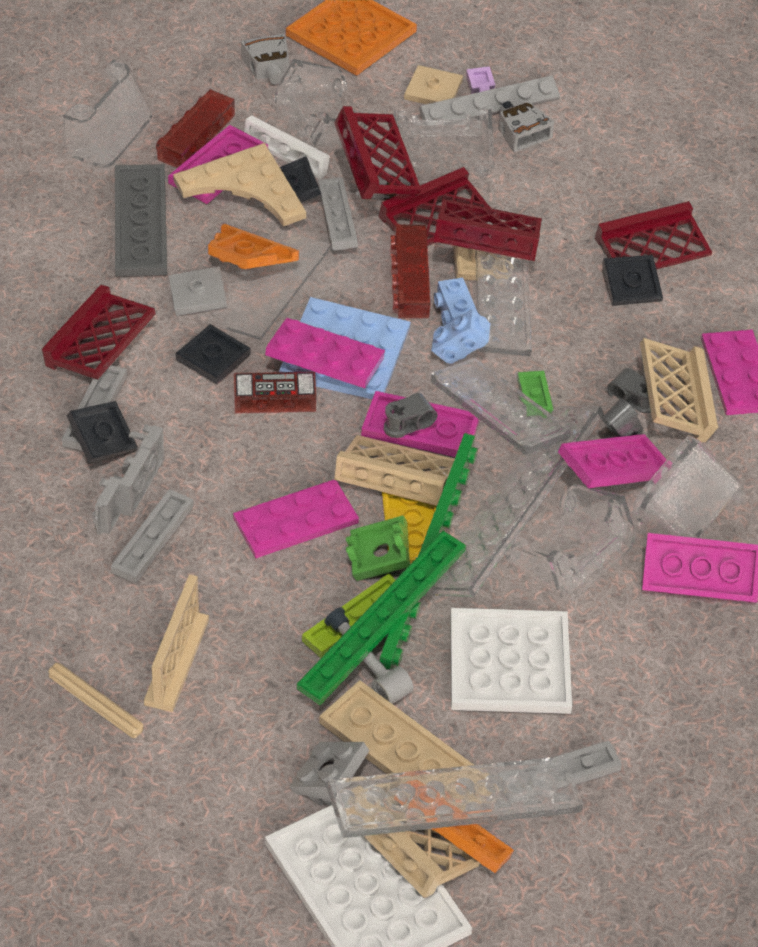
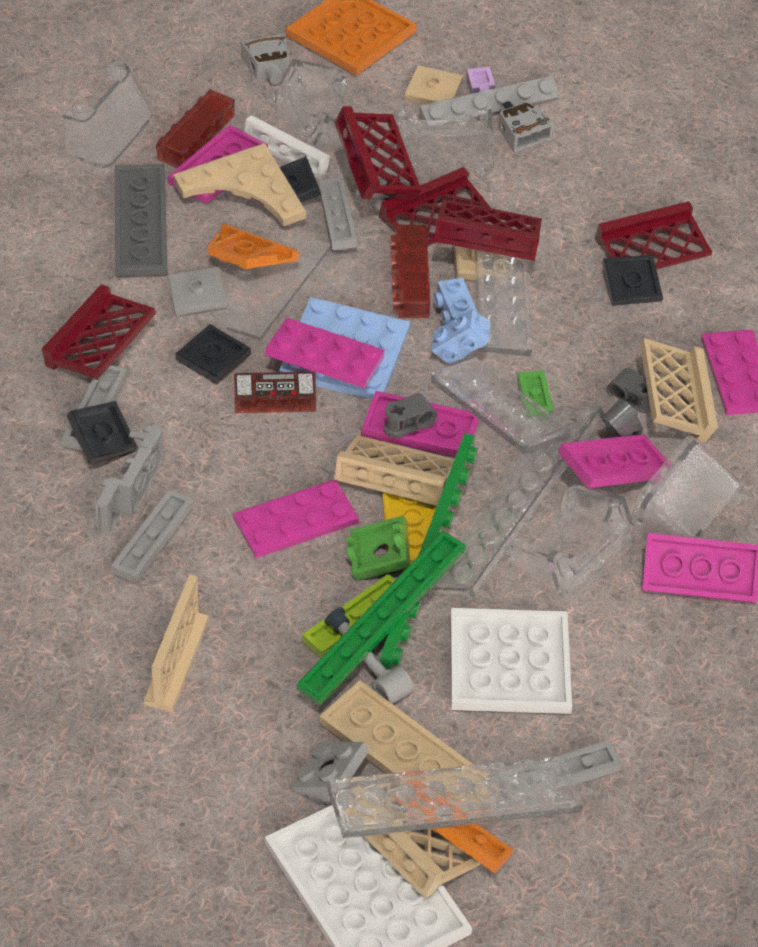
(96, 700): tan axle -> none

